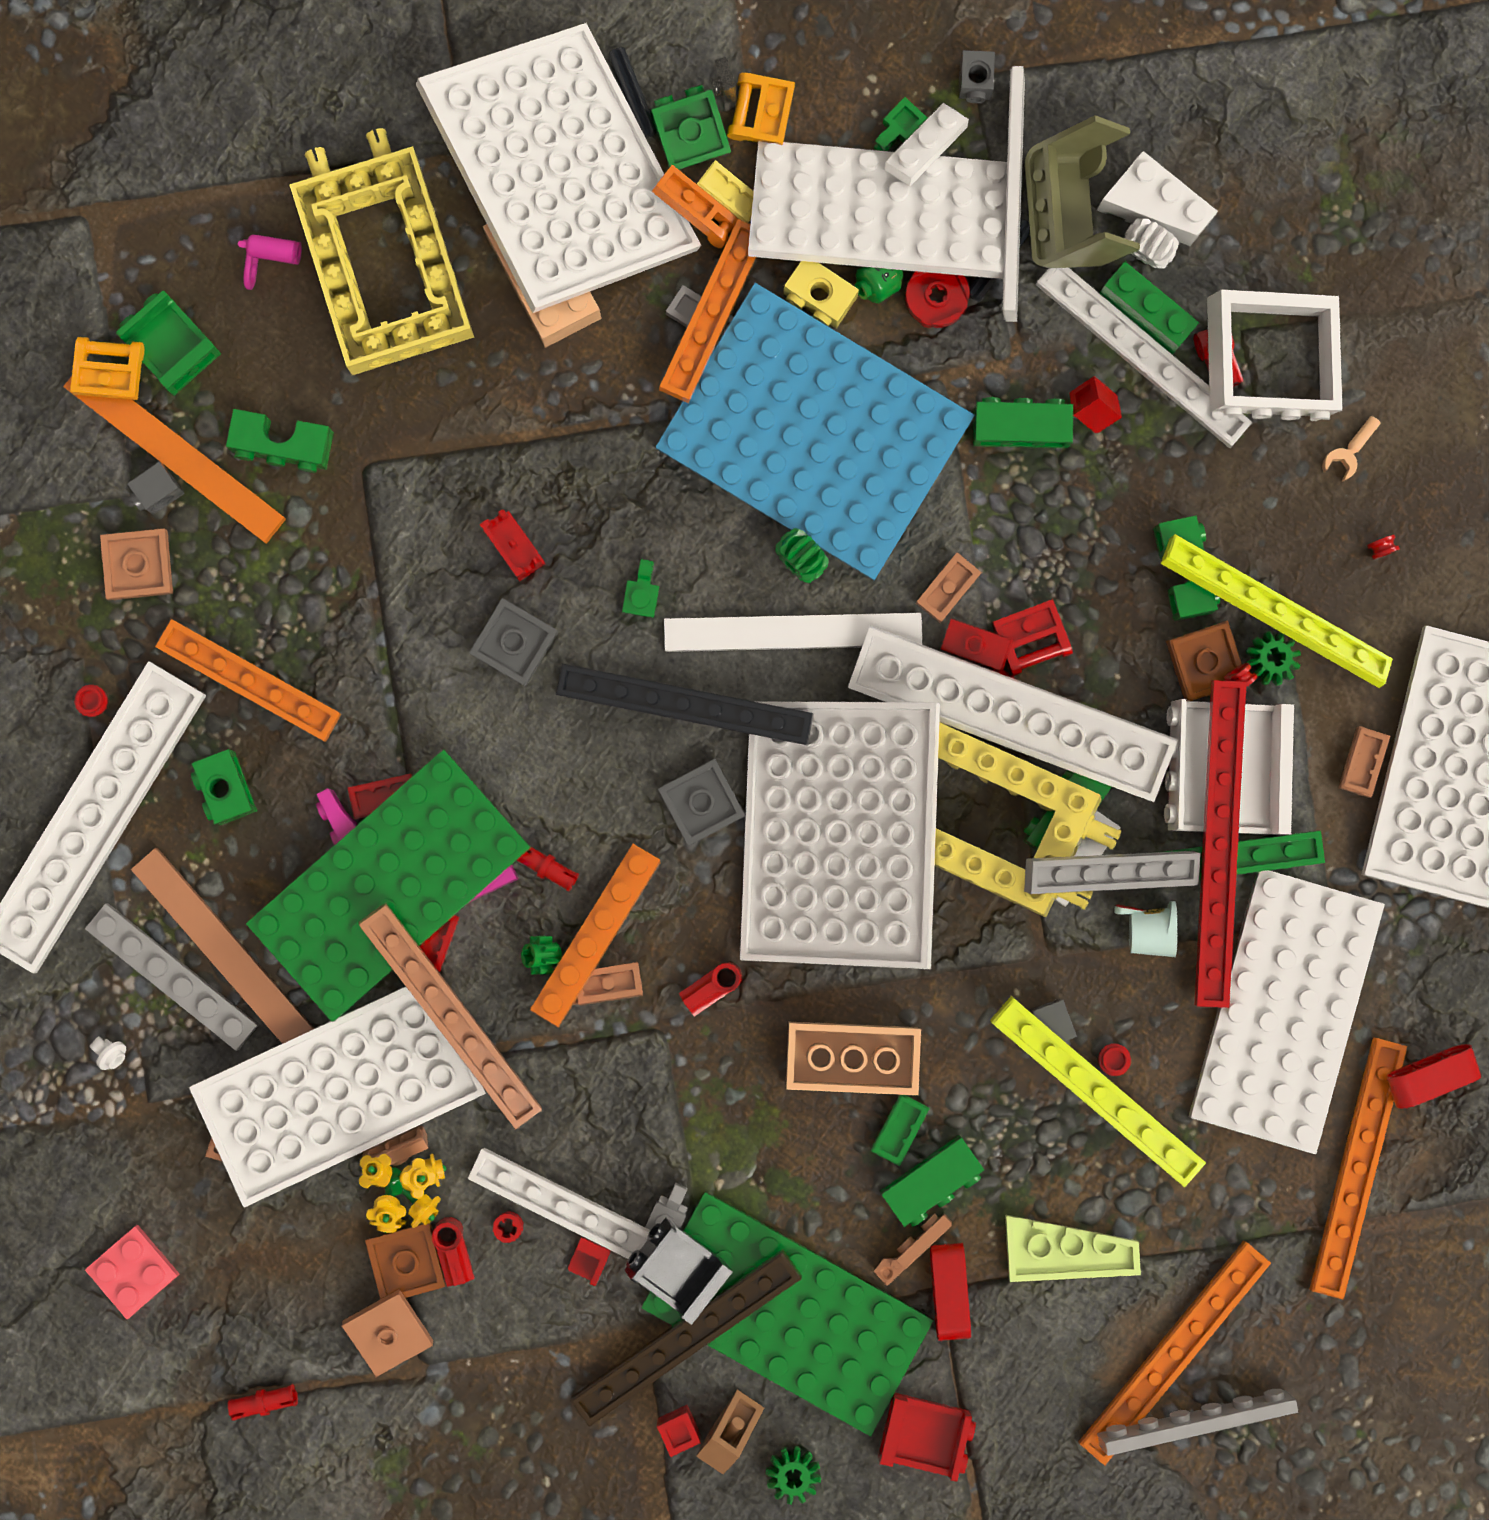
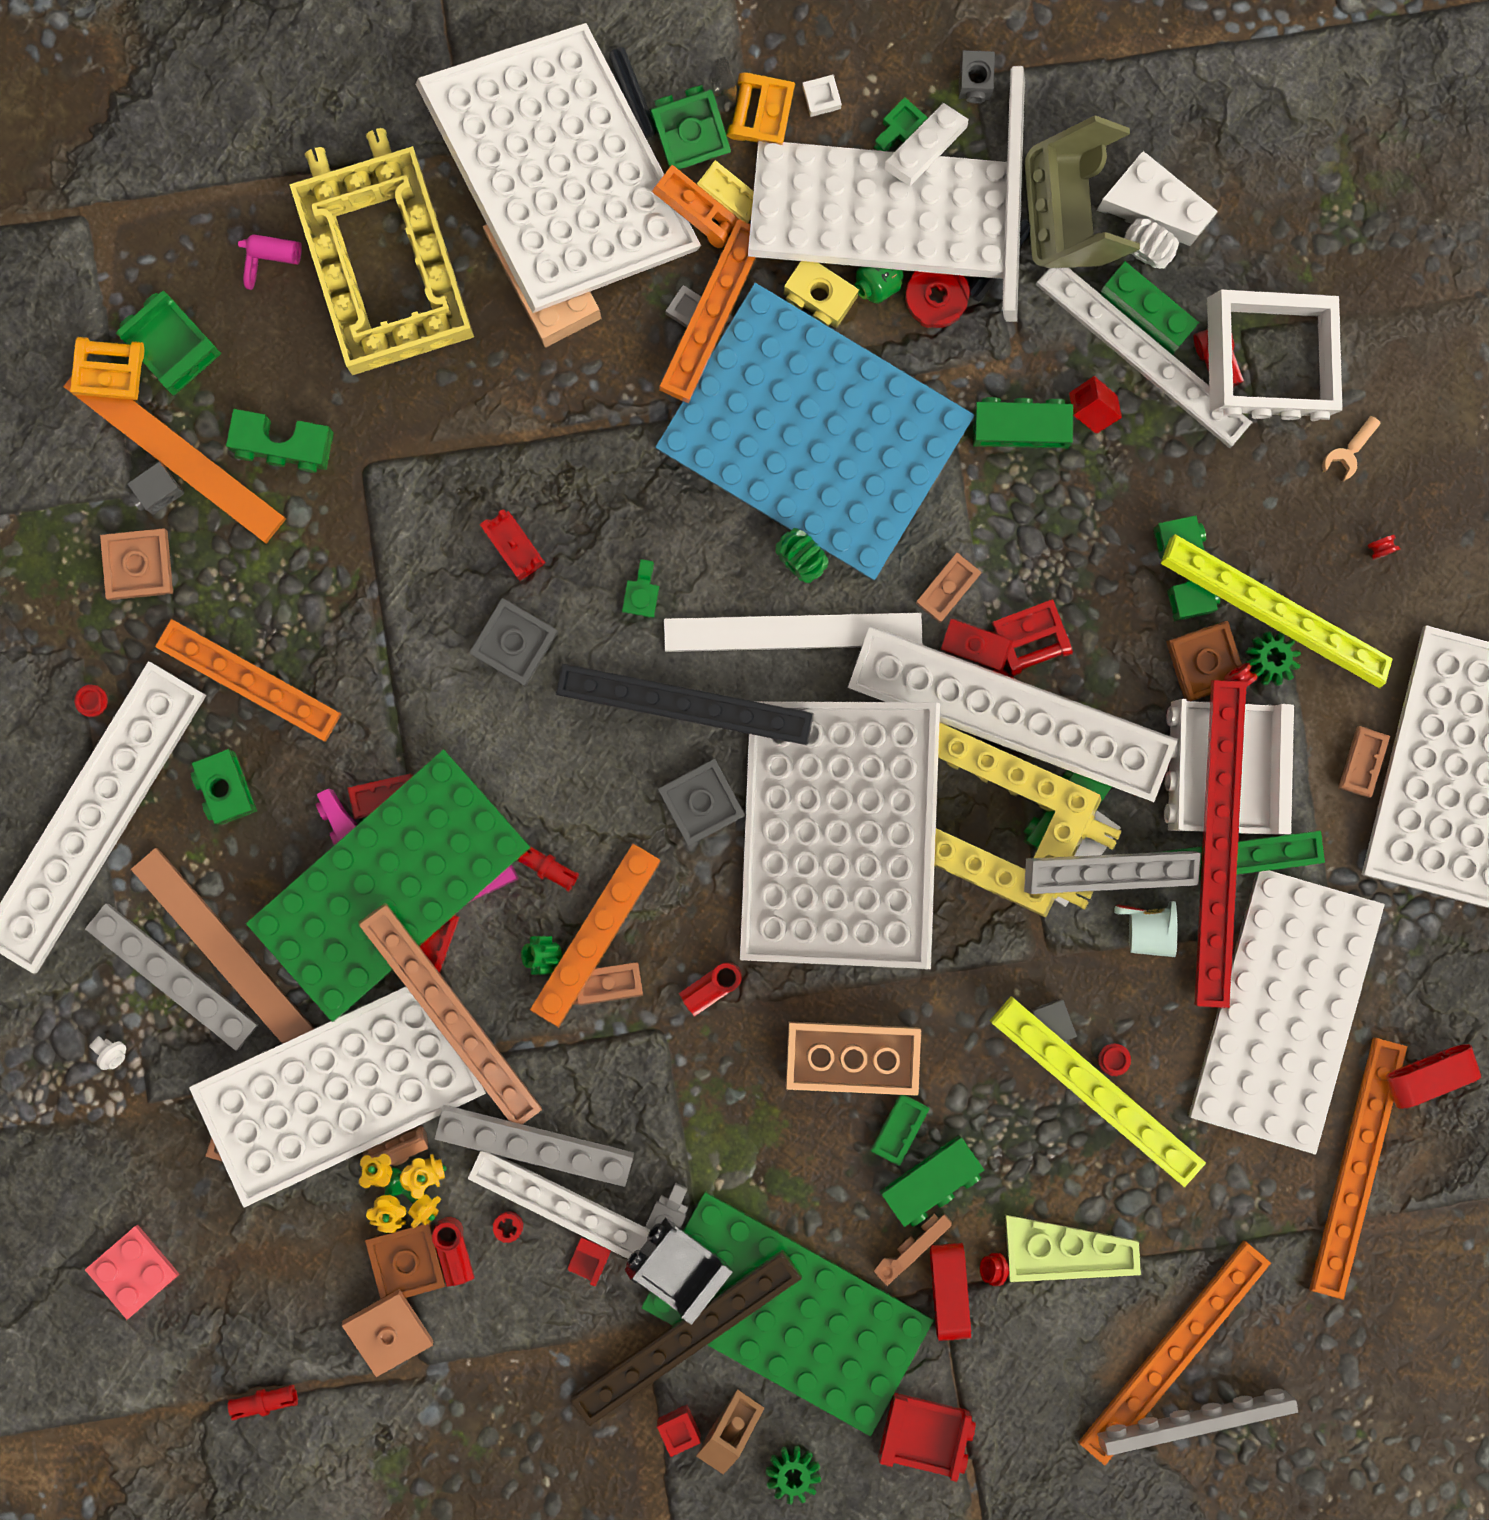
(534, 1145): none -> light grey plate
(821, 95): none -> white plate
(994, 1269): none -> red plate

